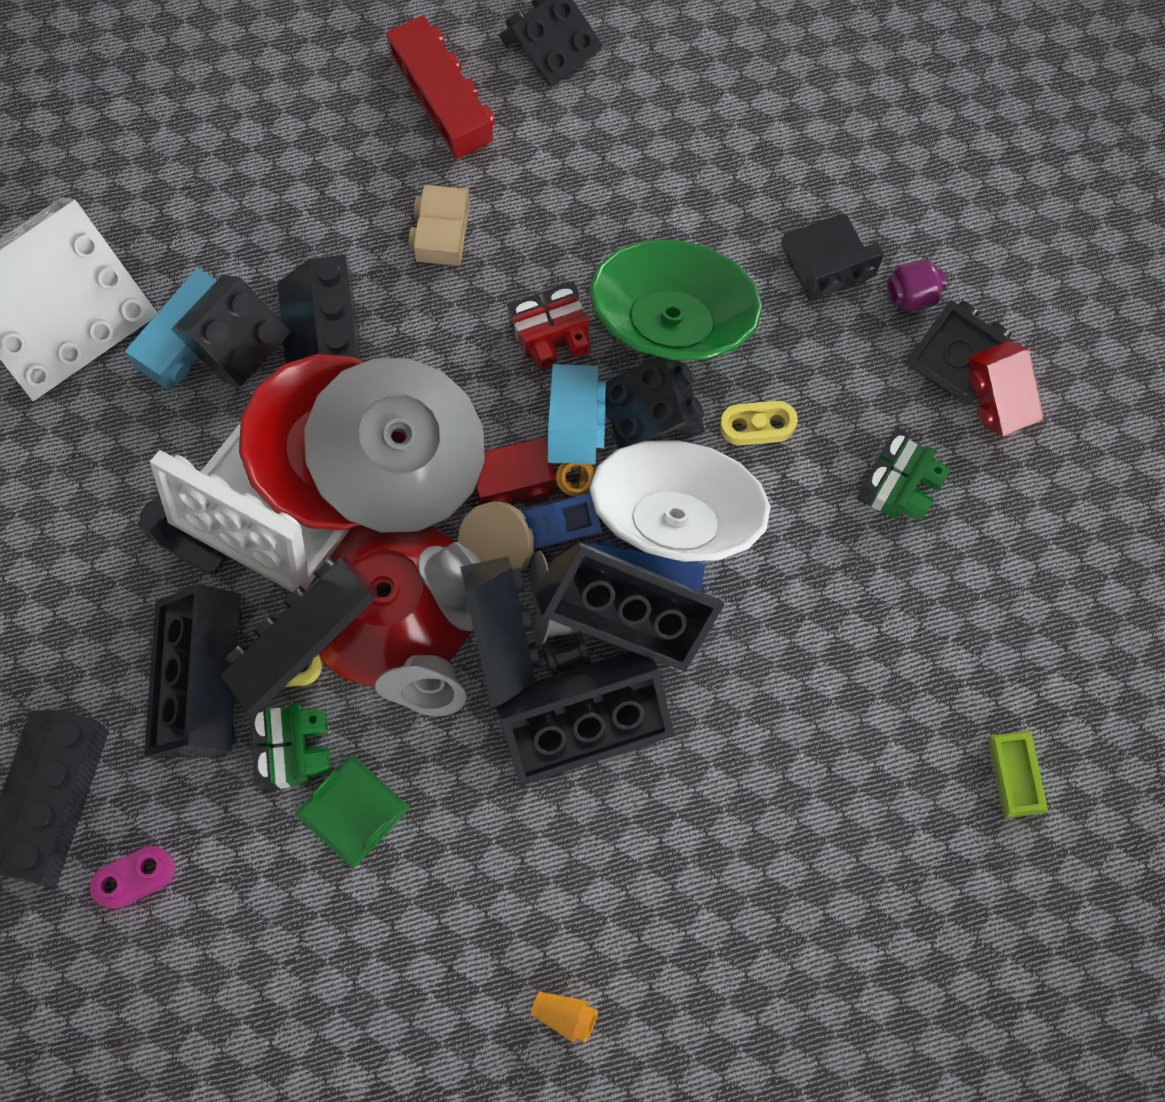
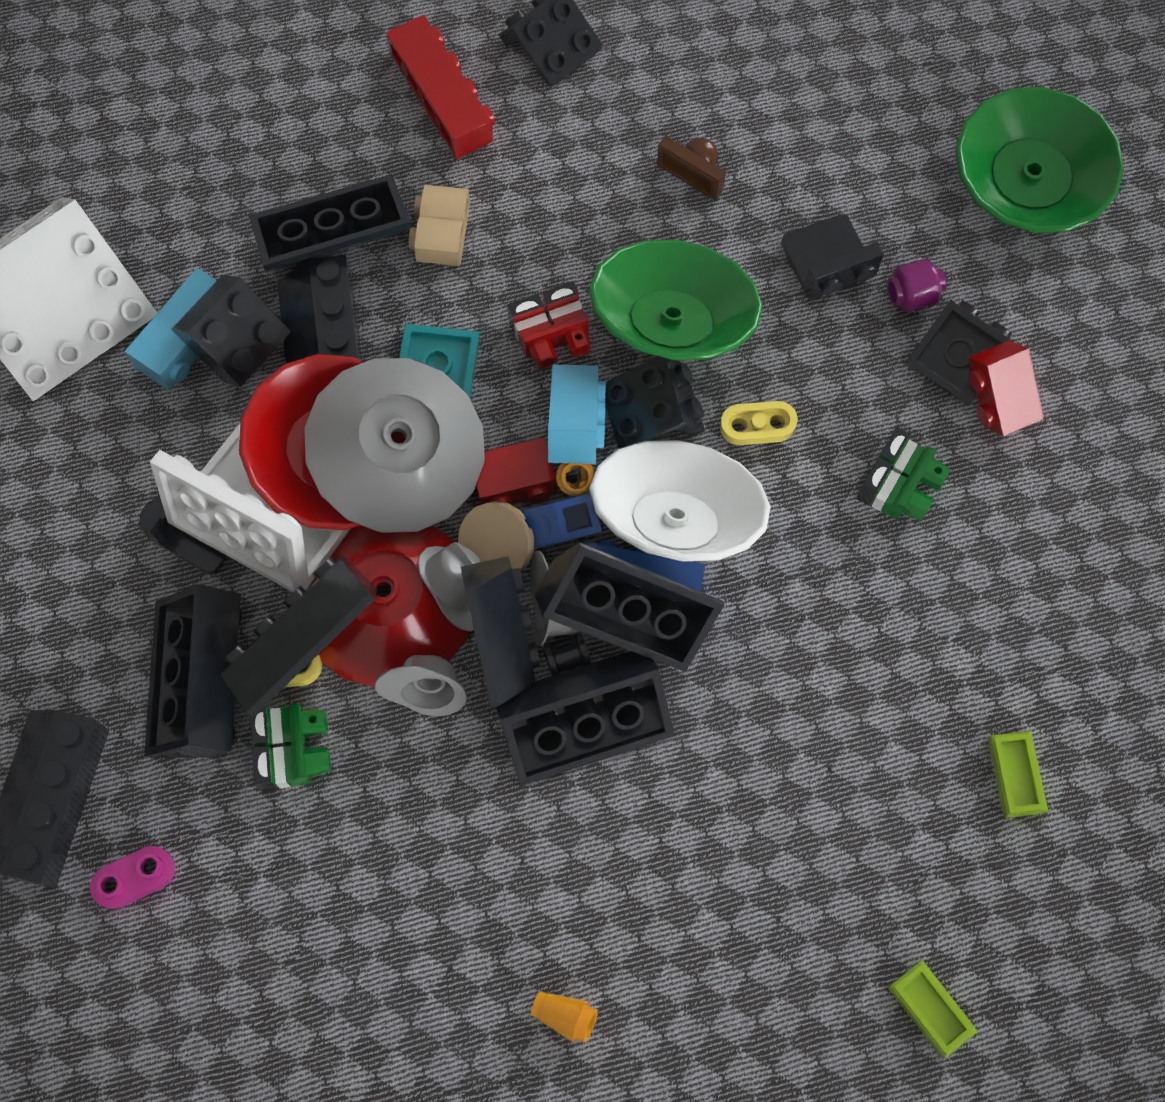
(329, 223): none -> black slope
(352, 811): green piece -> none
(444, 349): none -> teal tile
(693, 164): none -> reddish brown tile
(932, 1009): none -> lime tile
(1055, 138): none -> green dish

